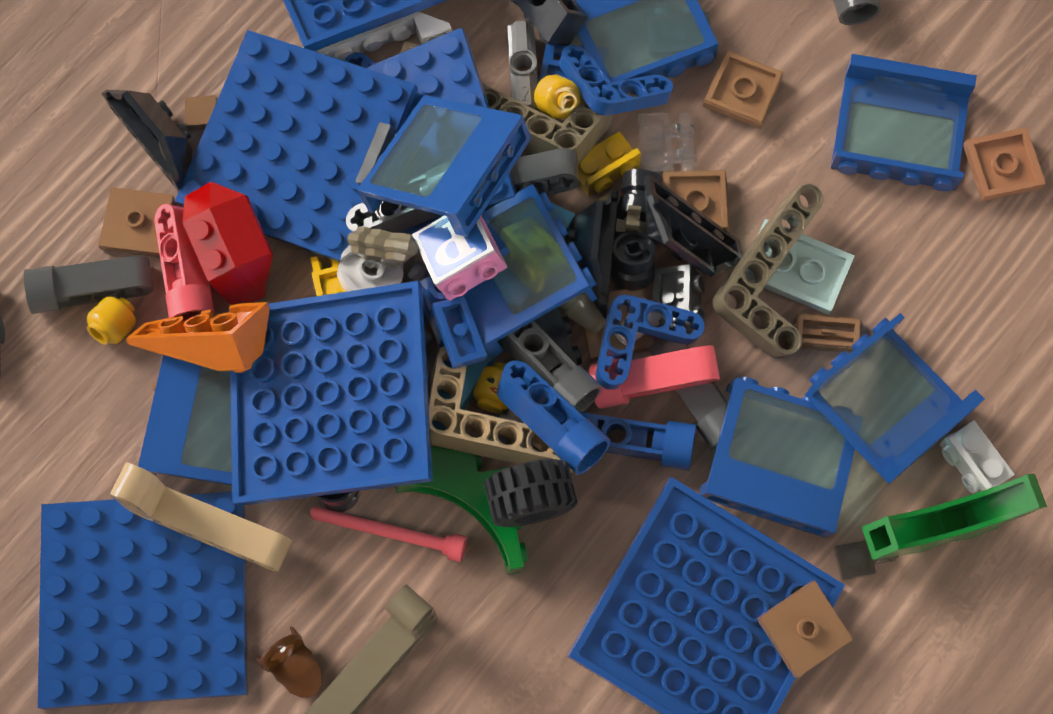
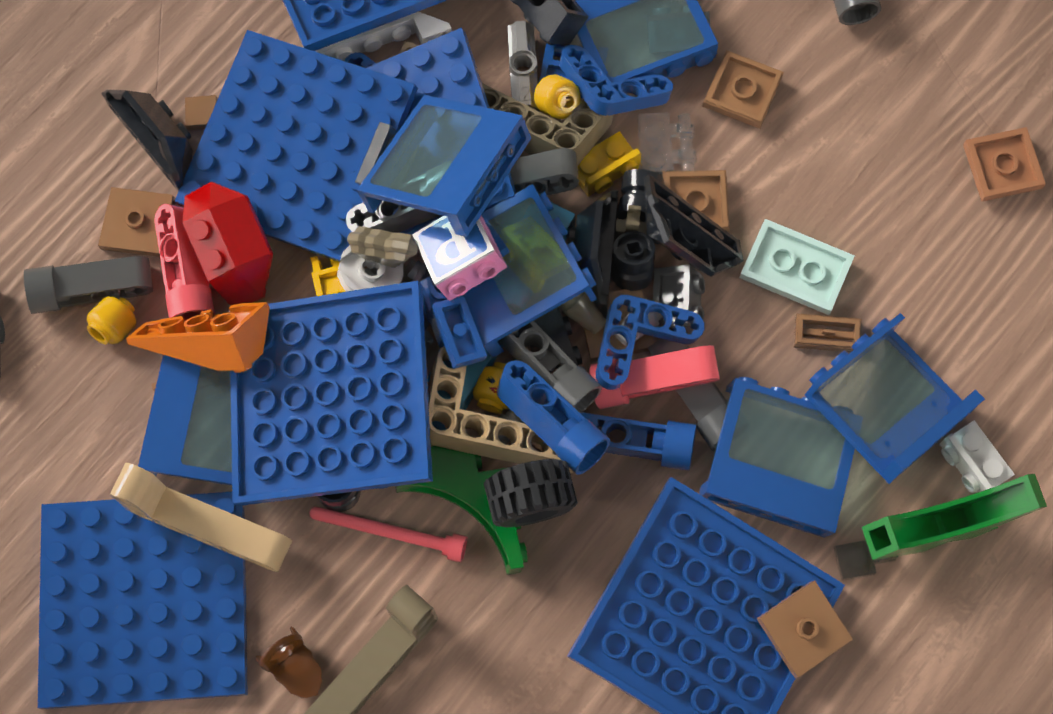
(763, 268): dark tan beam -> none
(902, 122): panel -> none

